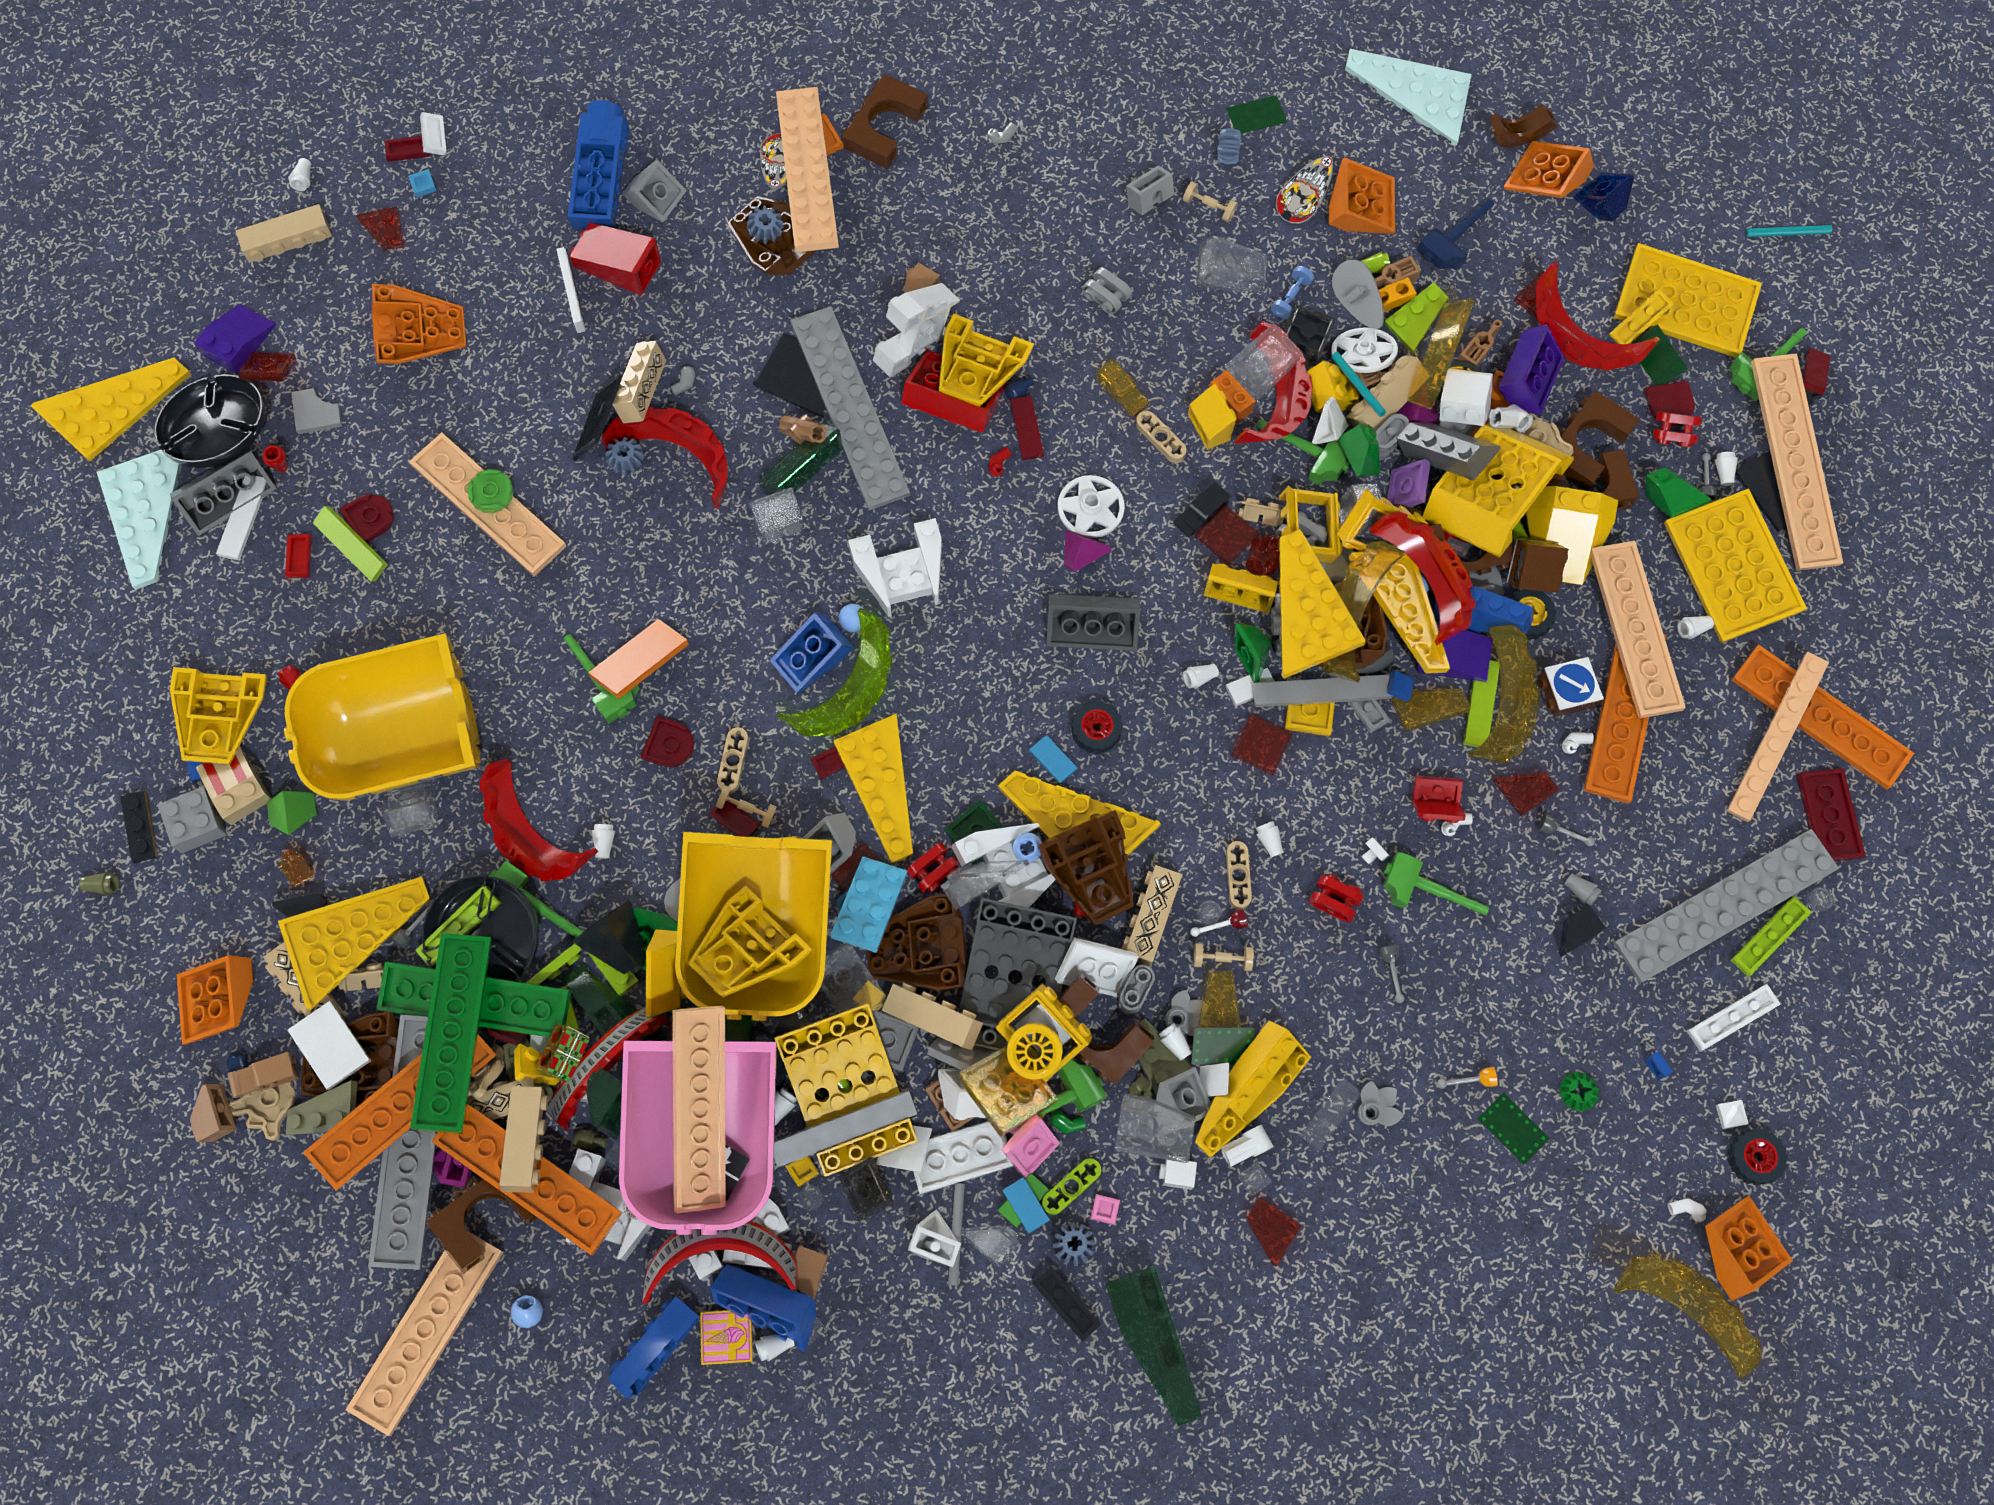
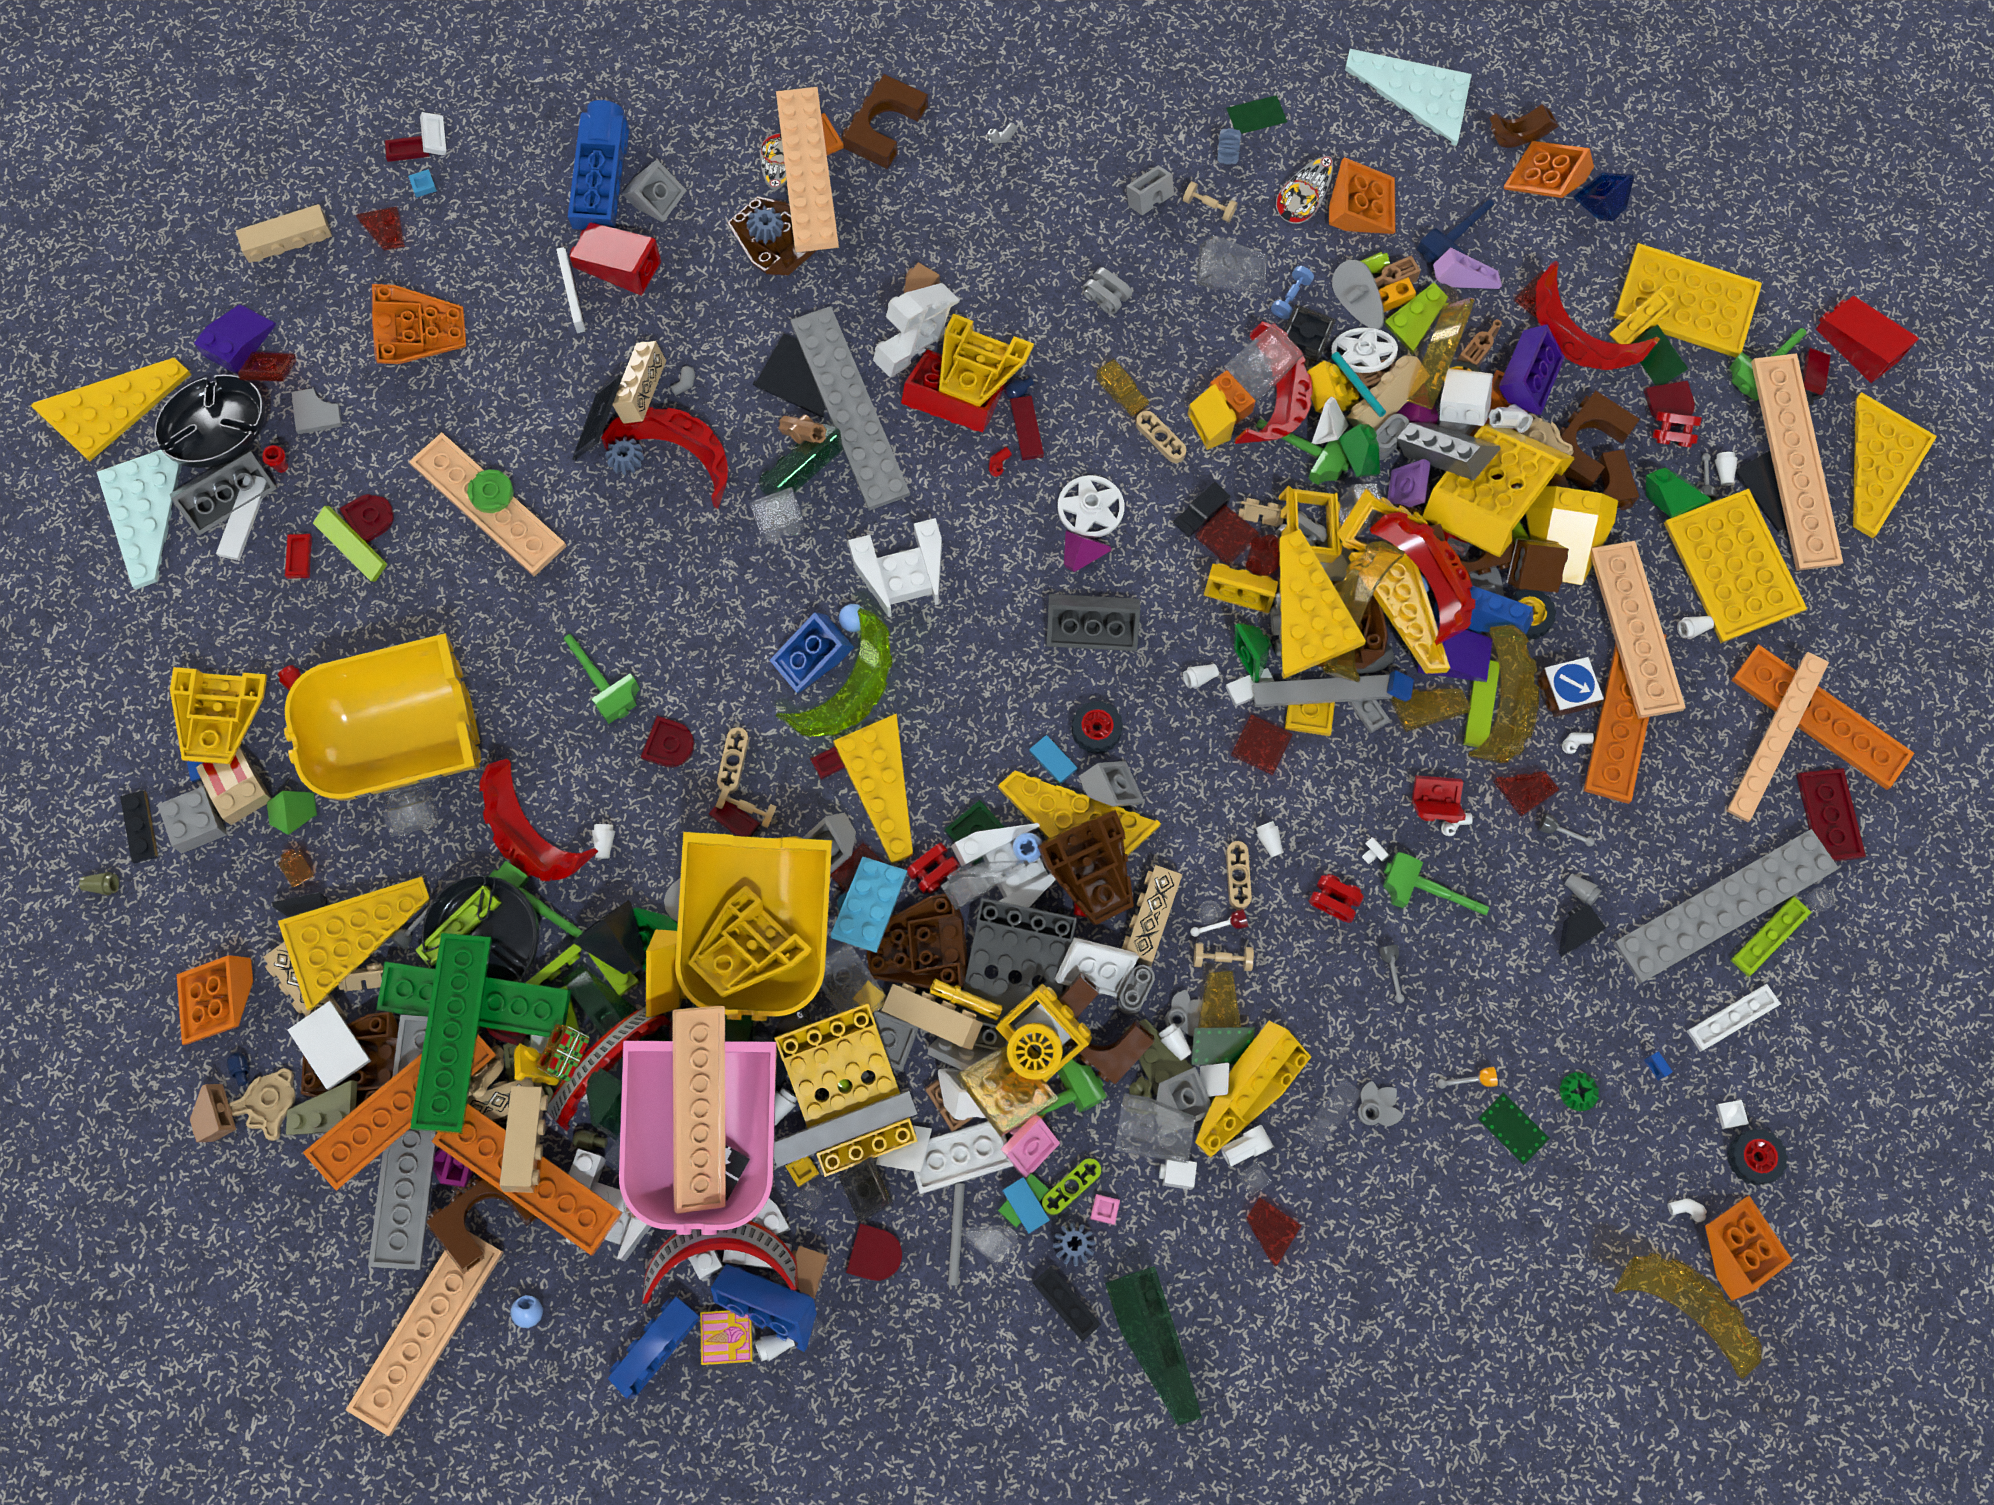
(264, 1074): medium nougat piece -> none
(300, 176): white cone -> none
(638, 658): tile -> none
(874, 1254): none -> dark red tile
(935, 1240): white slope -> none
(965, 999): none -> yellow pin
(1066, 1125): green arm -> none
(1111, 784): none -> light grey slope
(1465, 272): none -> lavender slope
(1786, 231): teal piece -> none
(1865, 337): none -> red slope
(1884, 461): none -> yellow wing

